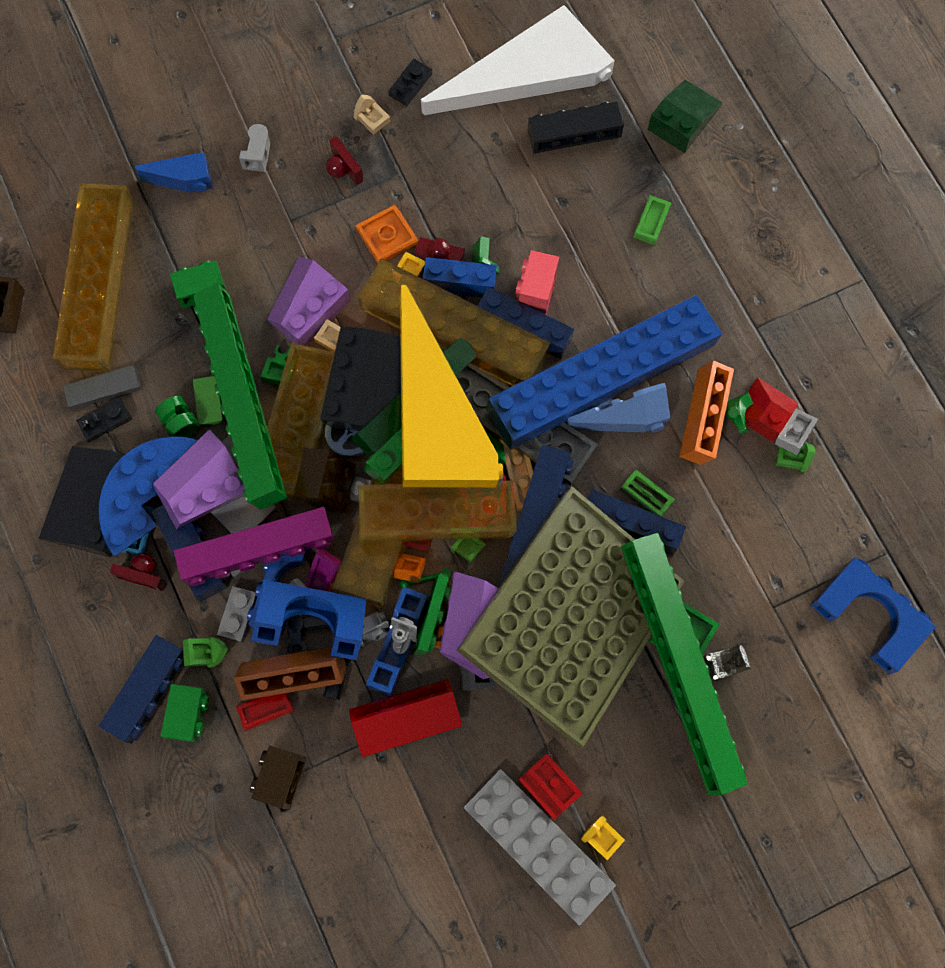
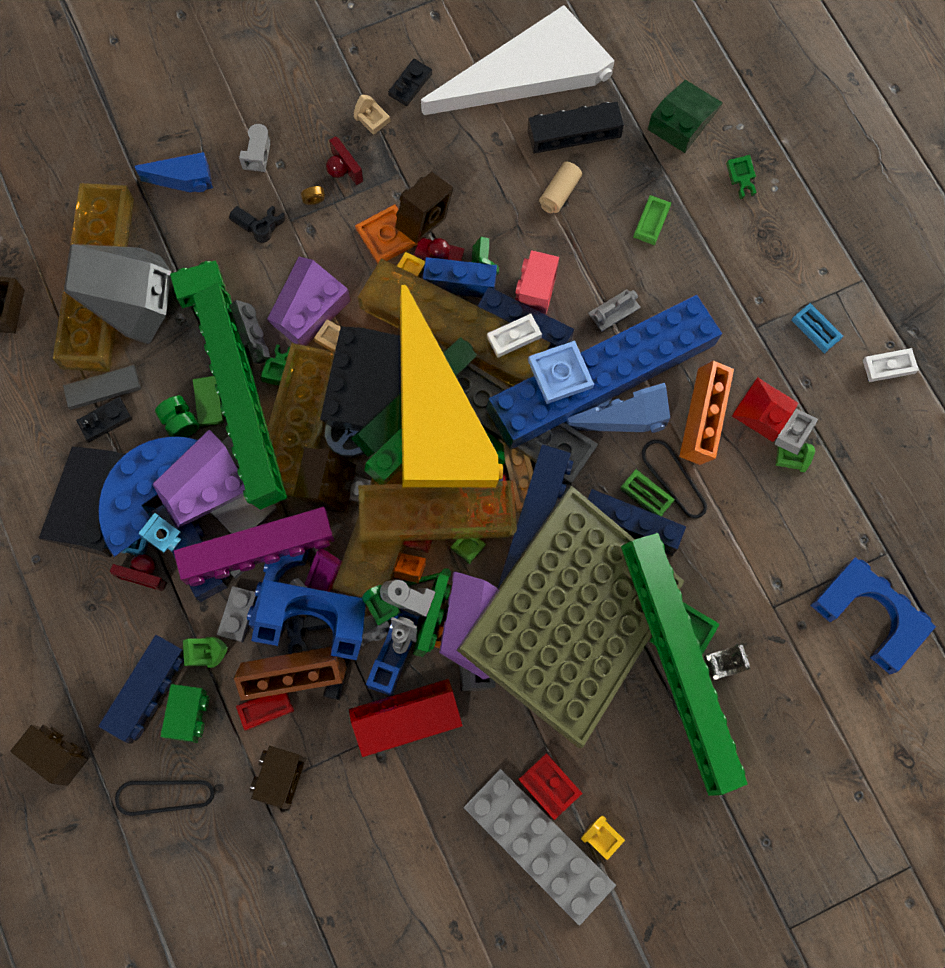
(50, 754): none -> dark brown brick
(120, 286): none -> dark grey wedge
(151, 528): none -> medium azure brick
(173, 782): none -> black piece
(249, 331): none -> dark grey hinge
(261, 229): none -> black bar
(313, 195): none -> pearl gold tile
(378, 607): none -> green tile
(401, 596): none -> light grey leg
(423, 206): none -> dark brown brick
(514, 335): none -> white plate
(560, 187): none -> tan brick
(560, 372): none -> light blue plate
(615, 309): none -> light grey hinge
(684, 472): none -> black piece
(736, 411): green piece -> none
(741, 172): none -> green plate
(814, 330): none -> dark azure tile
(890, 365): none -> white plate

